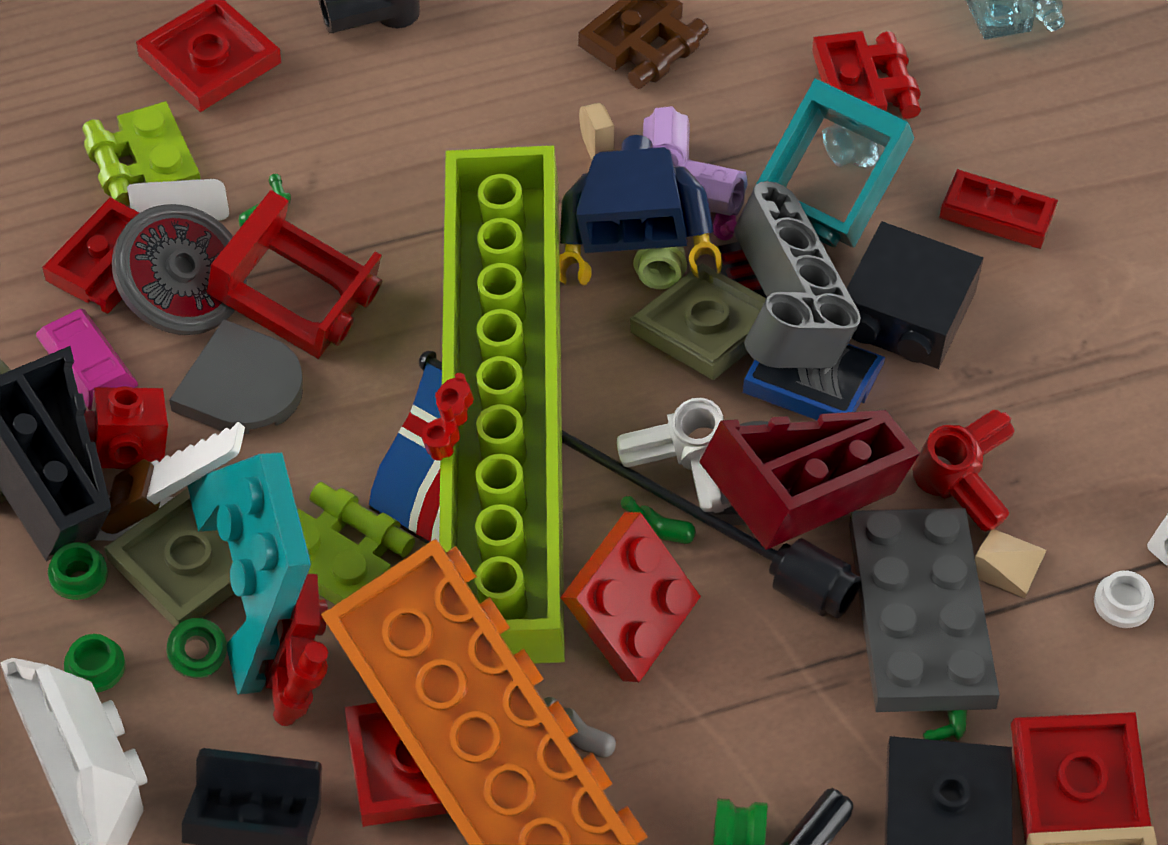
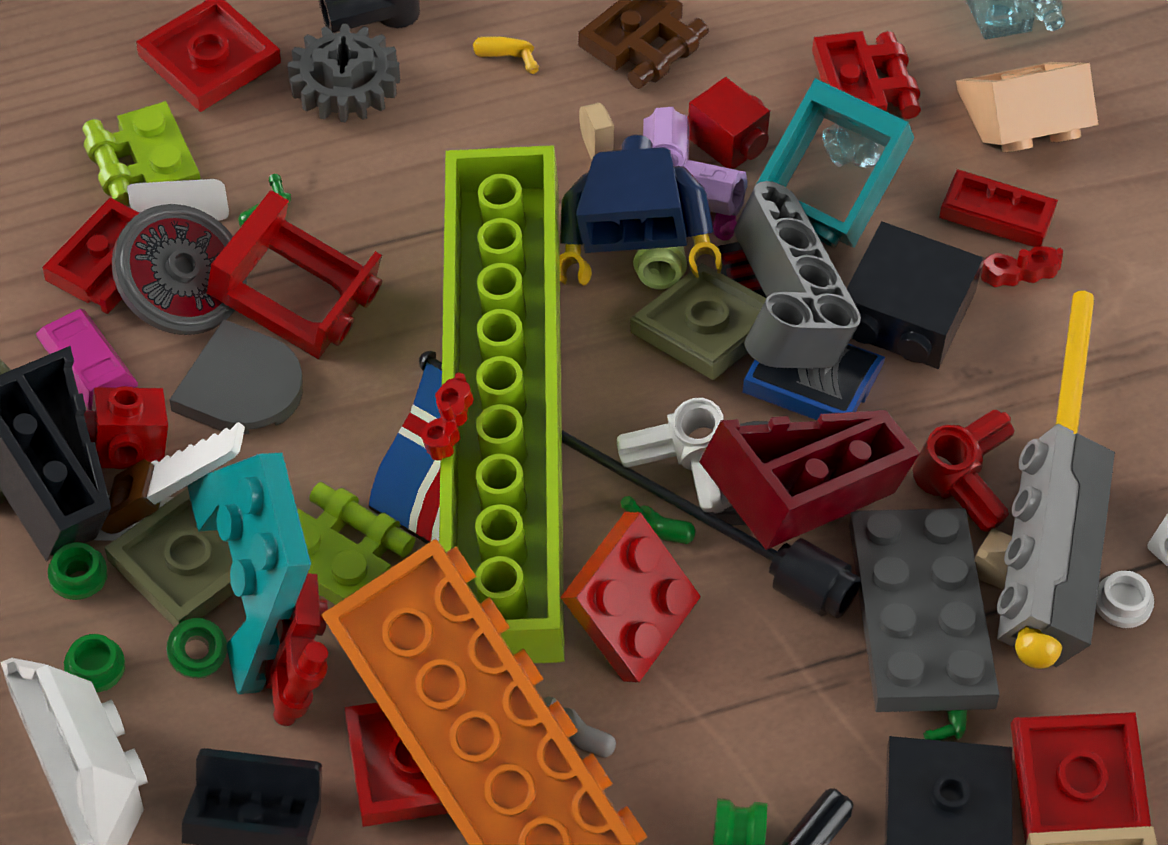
(344, 72): none -> dark grey gear
(505, 46): none -> yellow piece
(729, 123): none -> red brick
(1030, 103): none -> light nougat slope
(1030, 267): none -> red piece
(1058, 523): none -> piece

